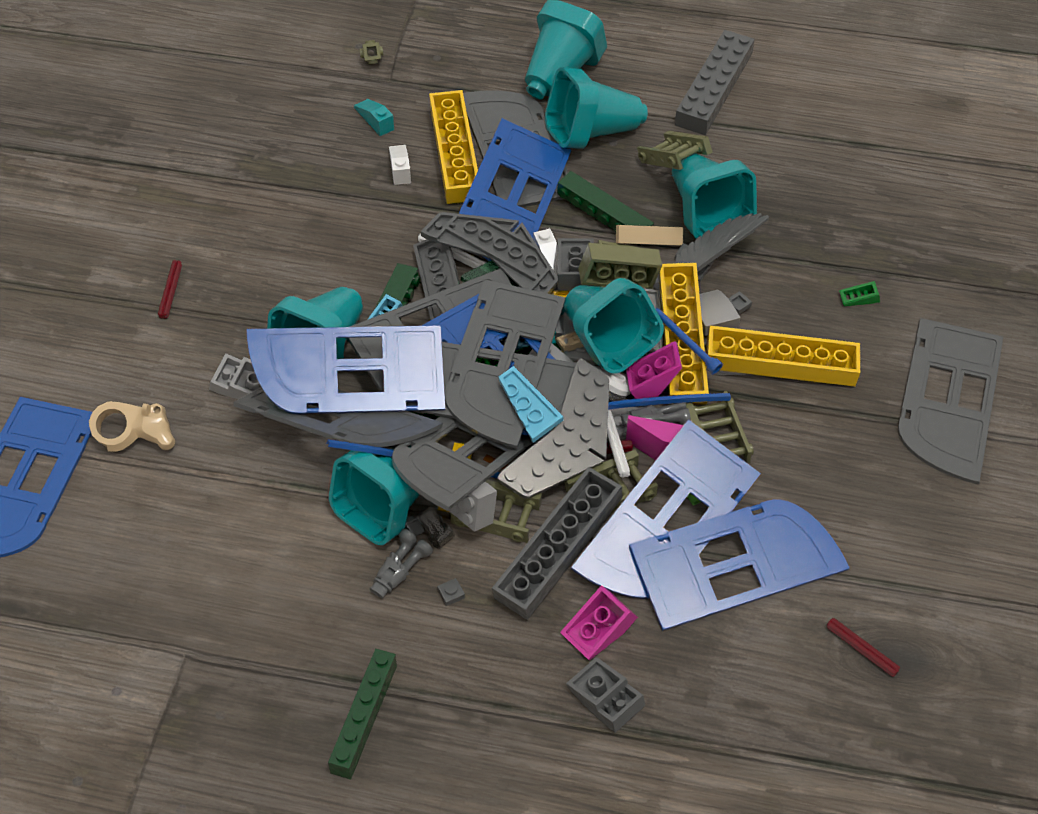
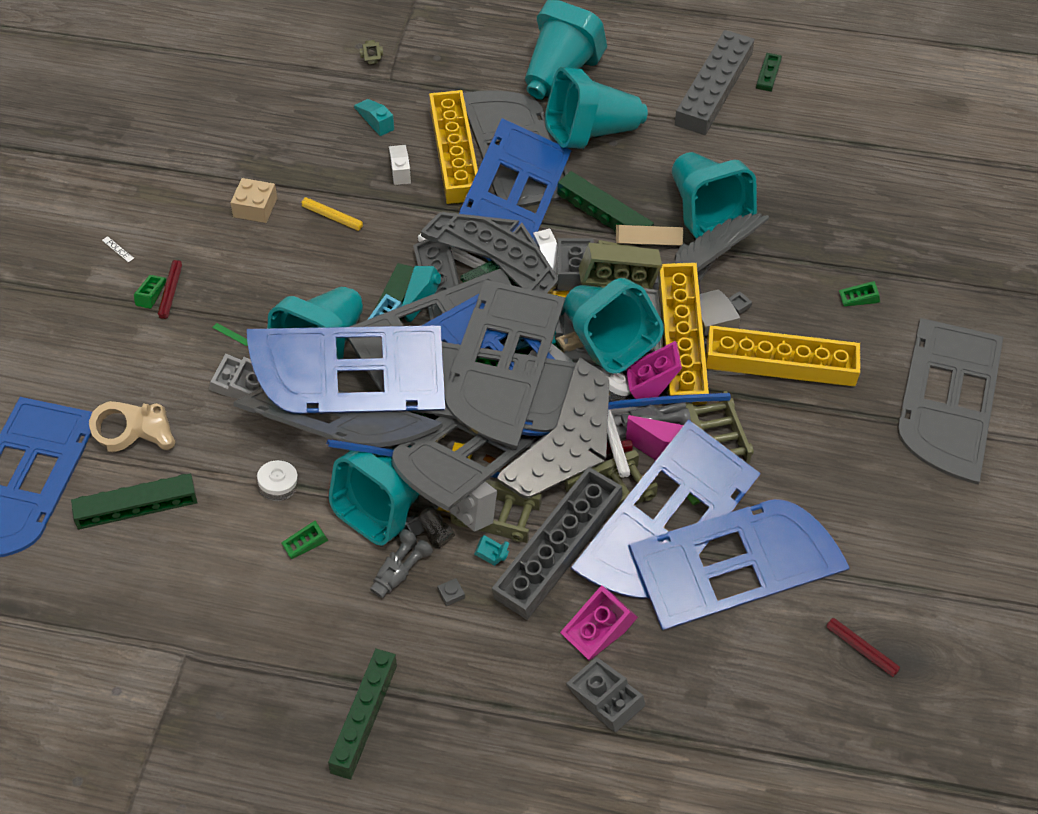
(118, 249): none -> white sticker
(133, 501): none -> dark green brick
(148, 293): none -> green slope
(231, 334): none -> green sticker
(254, 200): none -> tan brick
(277, 480): none -> white piece
(307, 546): none -> green slope
(332, 214): none -> yellow axle
(421, 285): none -> teal slope
(491, 550): none -> teal bracket
(530, 405): medium azure wing -> none
(674, 149): olive fence -> none
(713, 365): blue piece -> none
(769, 72): none -> dark green tile

